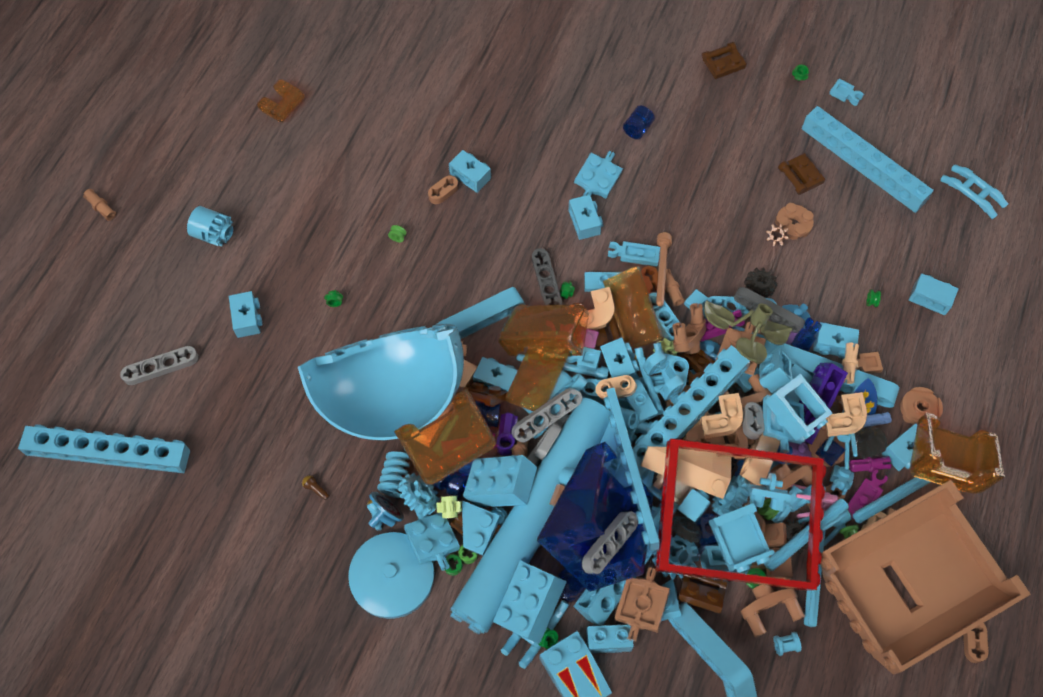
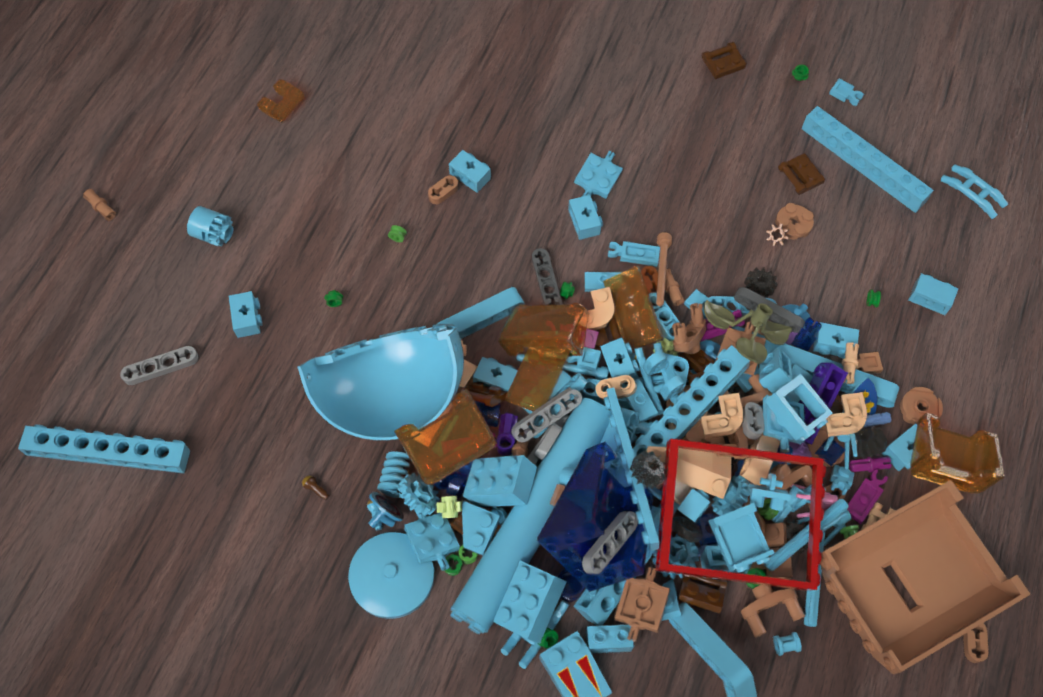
(638, 122): clear blue wheel -> none
(648, 469): none -> clear smoke gear
(889, 499): medium azure axle -> none

